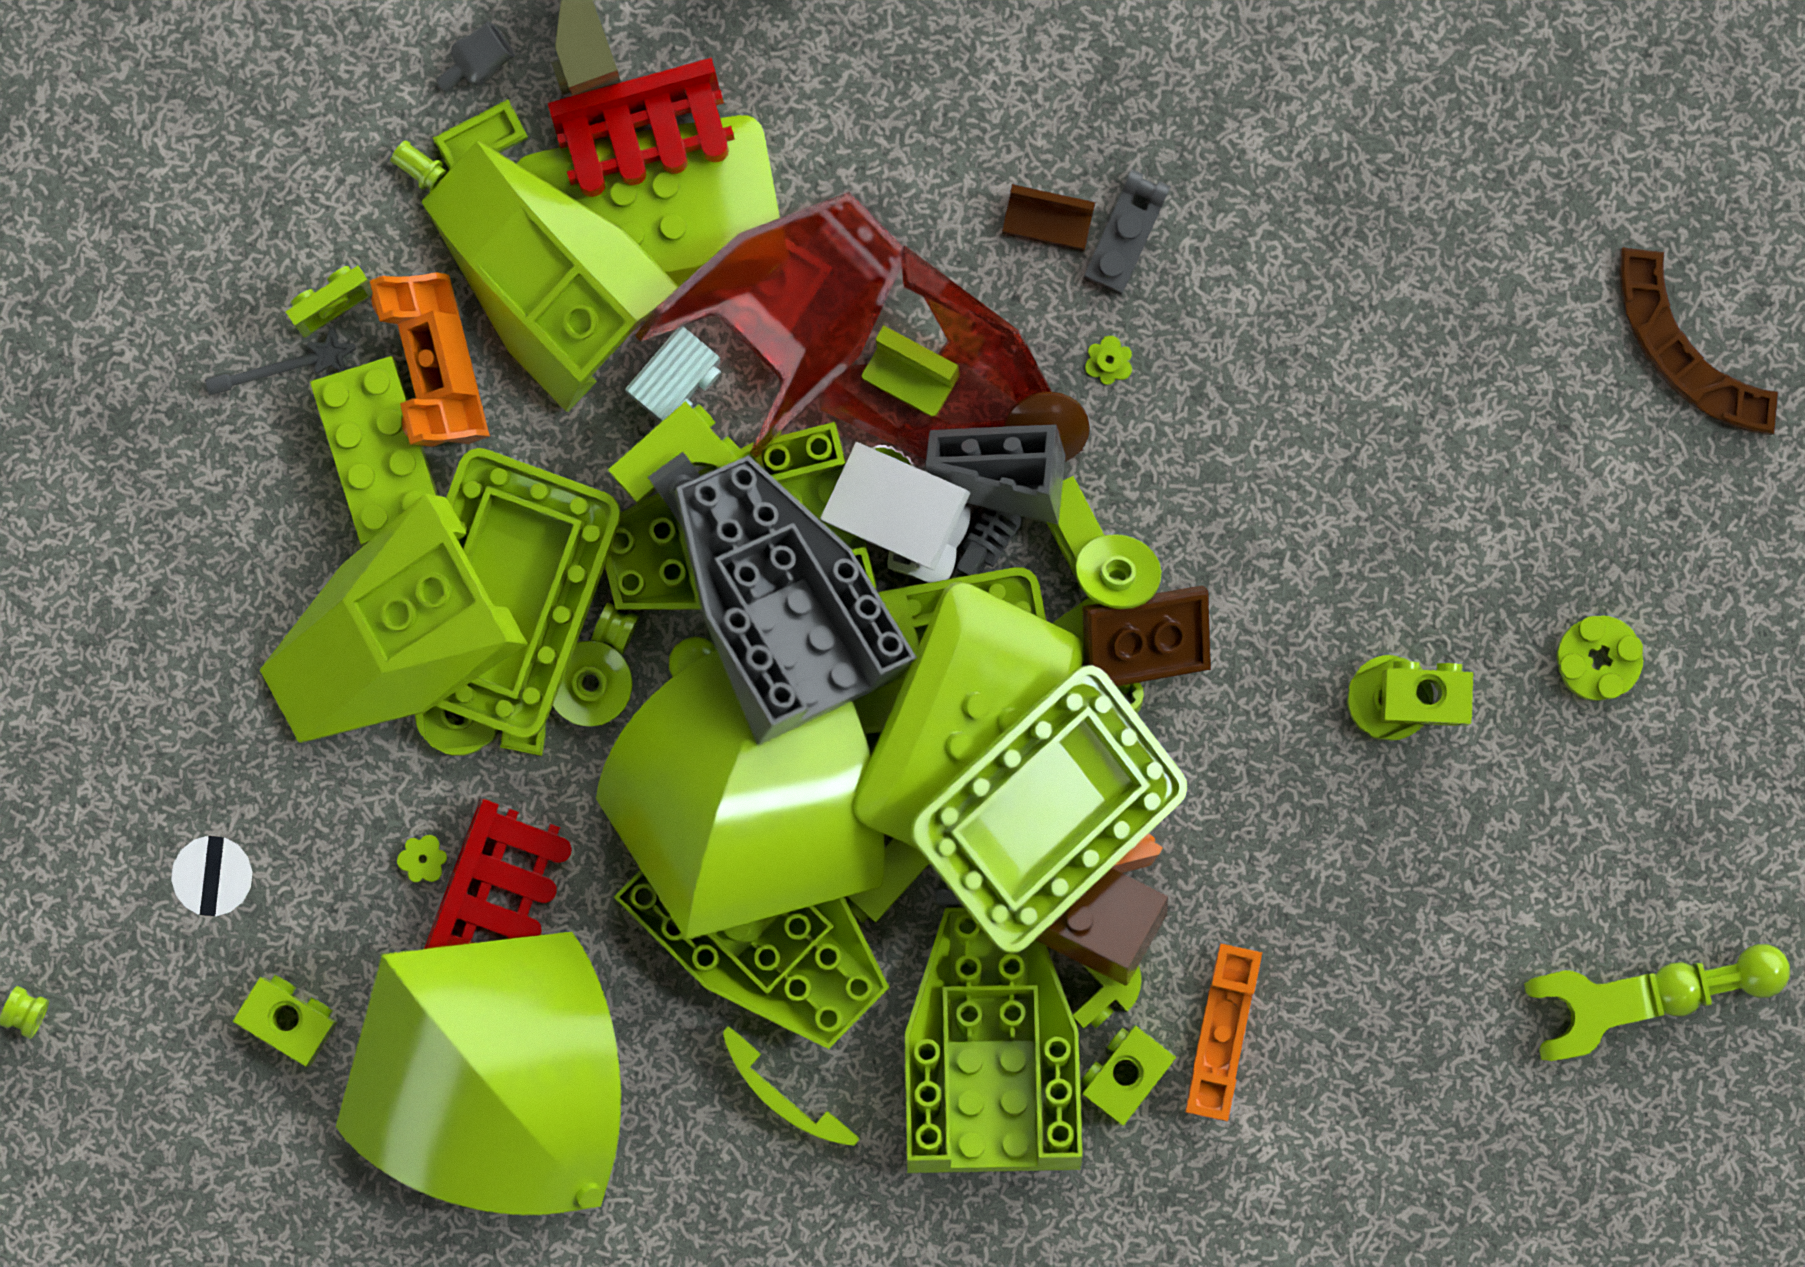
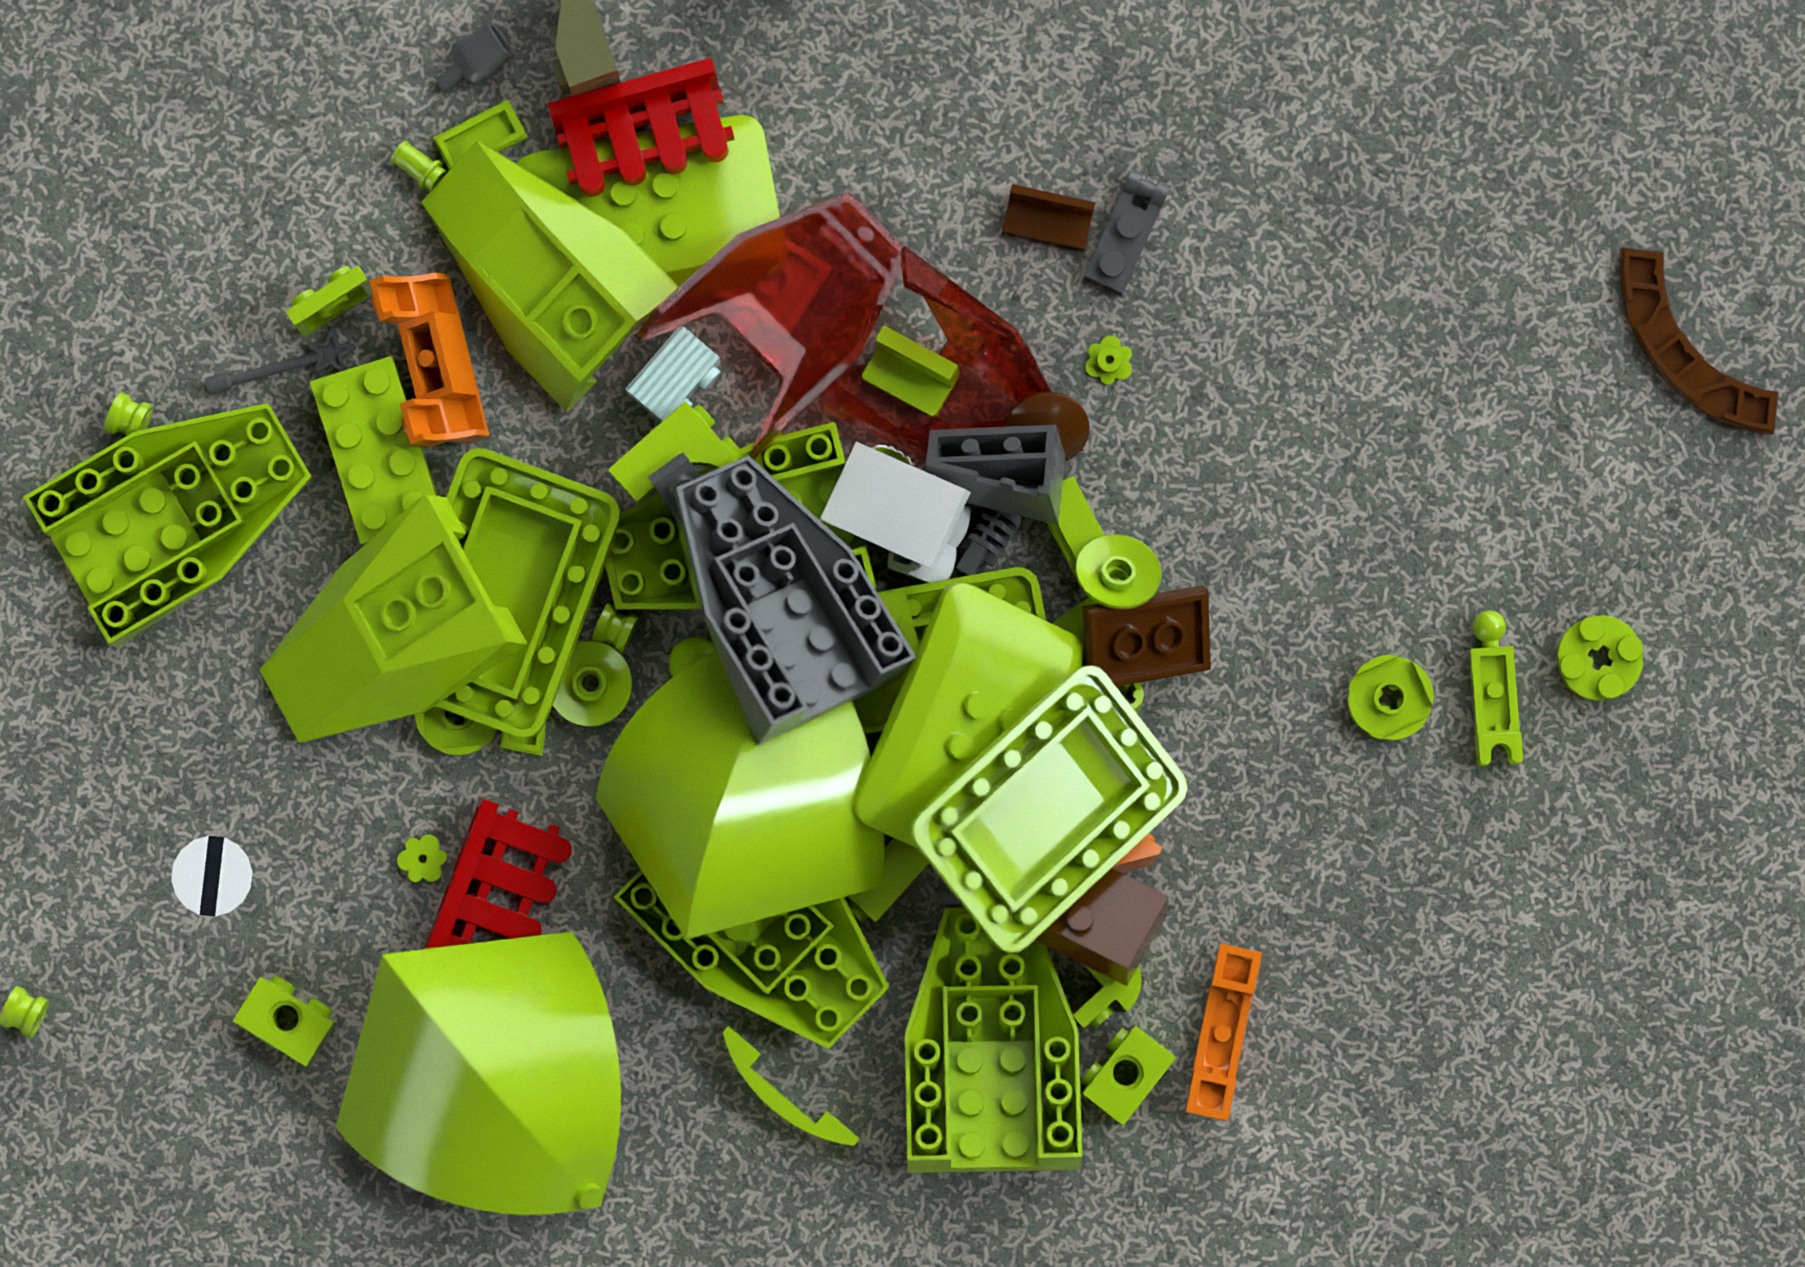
(127, 416): none -> lime wheel
(168, 512): none -> lime wedge
(1401, 703): lime brick -> none
(1494, 691): none -> lime plate
(1673, 990): lime piece -> none

